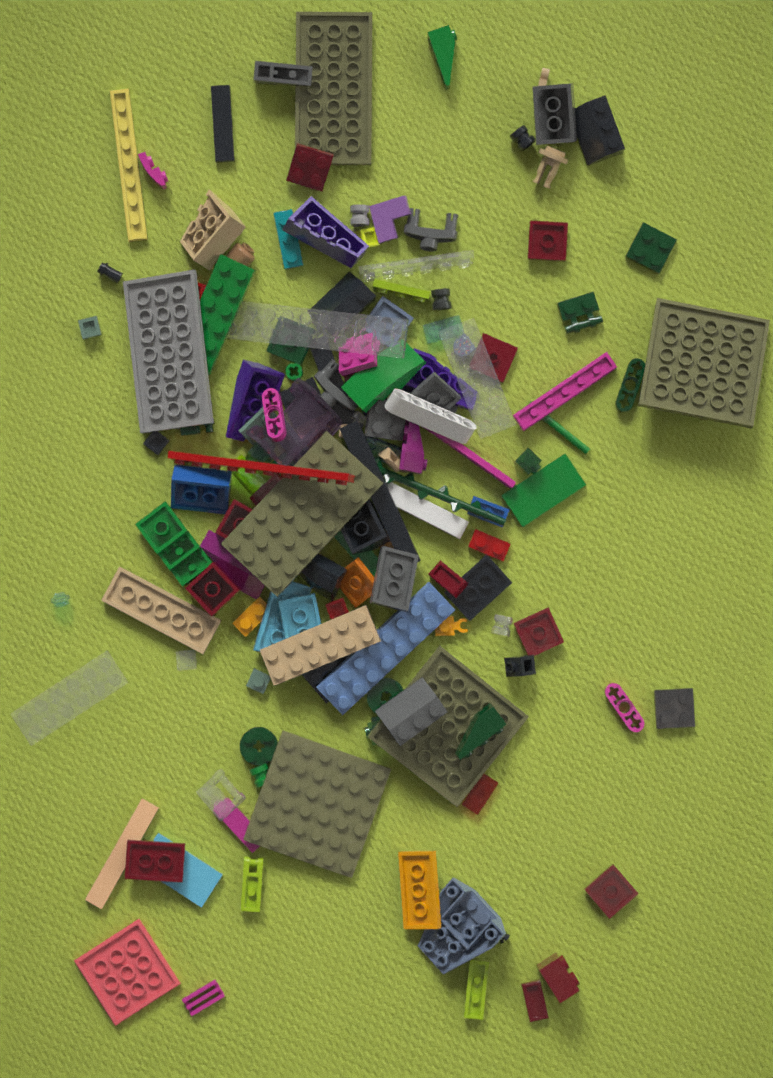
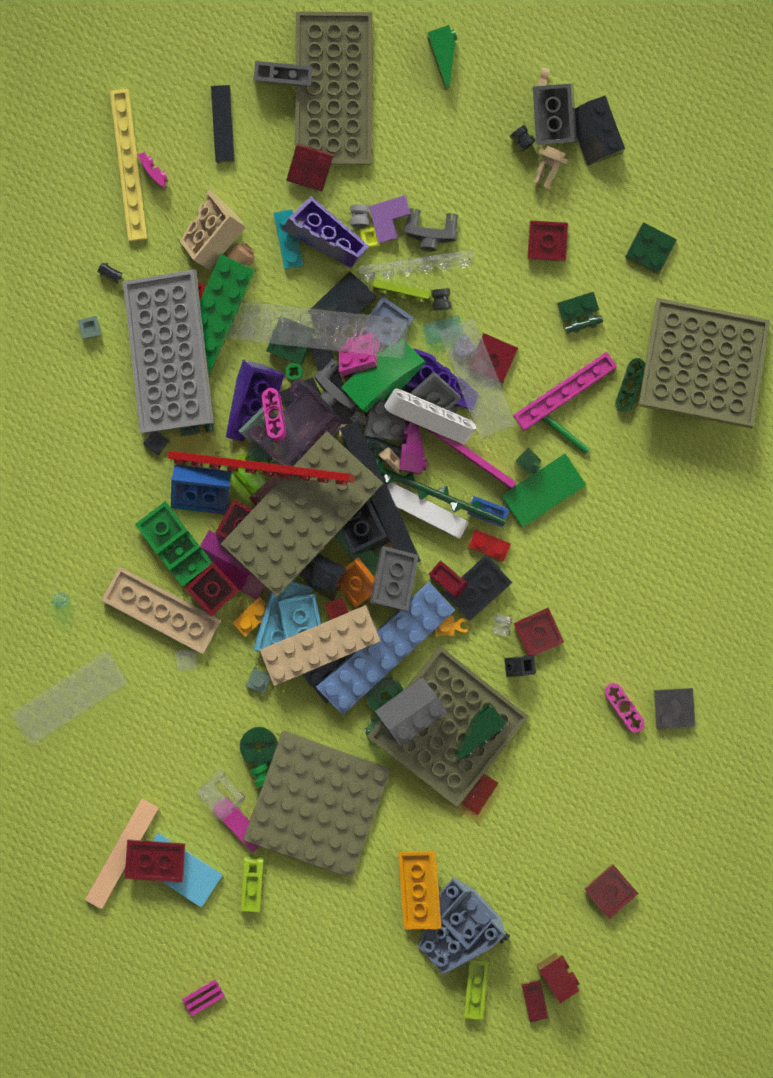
(127, 972): coral tile -> none

